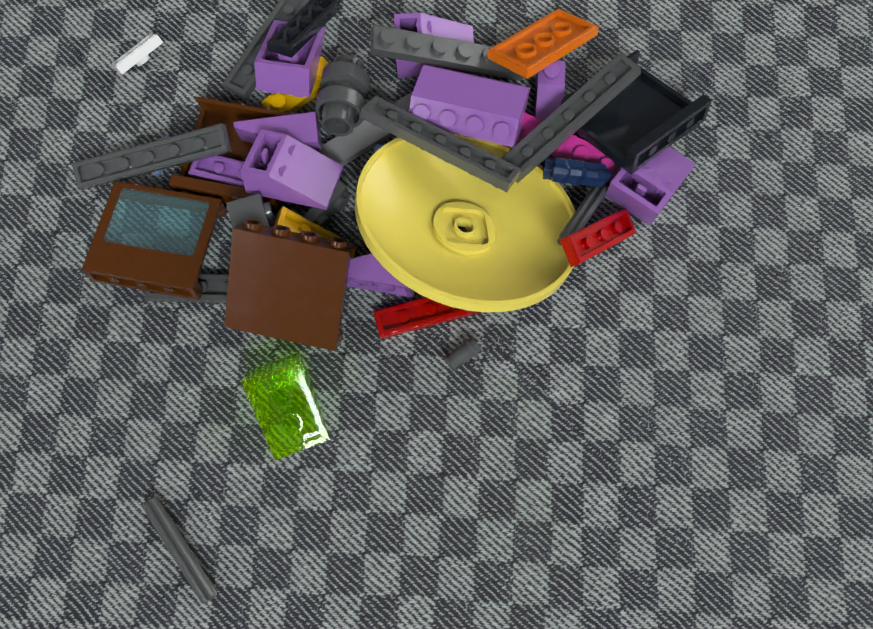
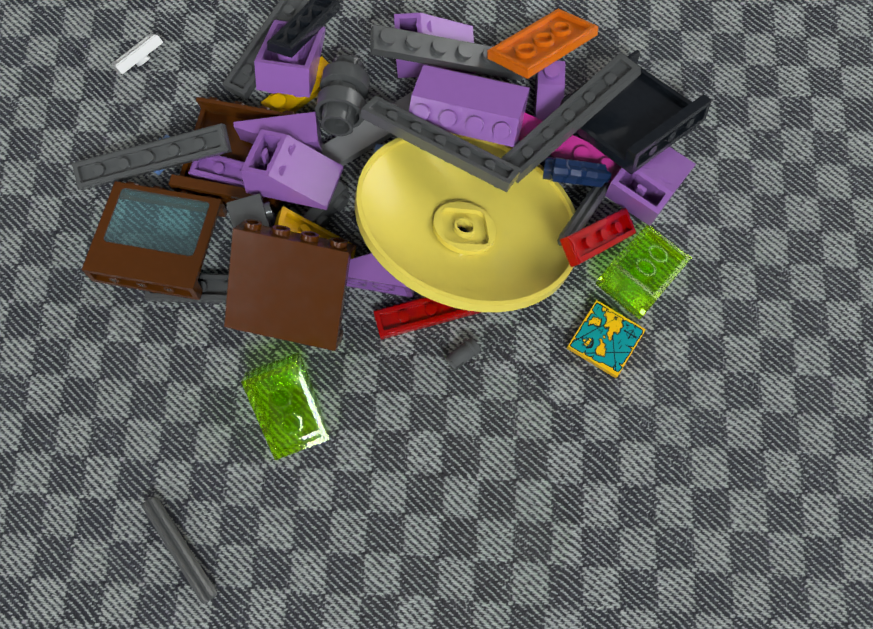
(606, 339): none -> tile
(643, 271): none -> clear neon green slope

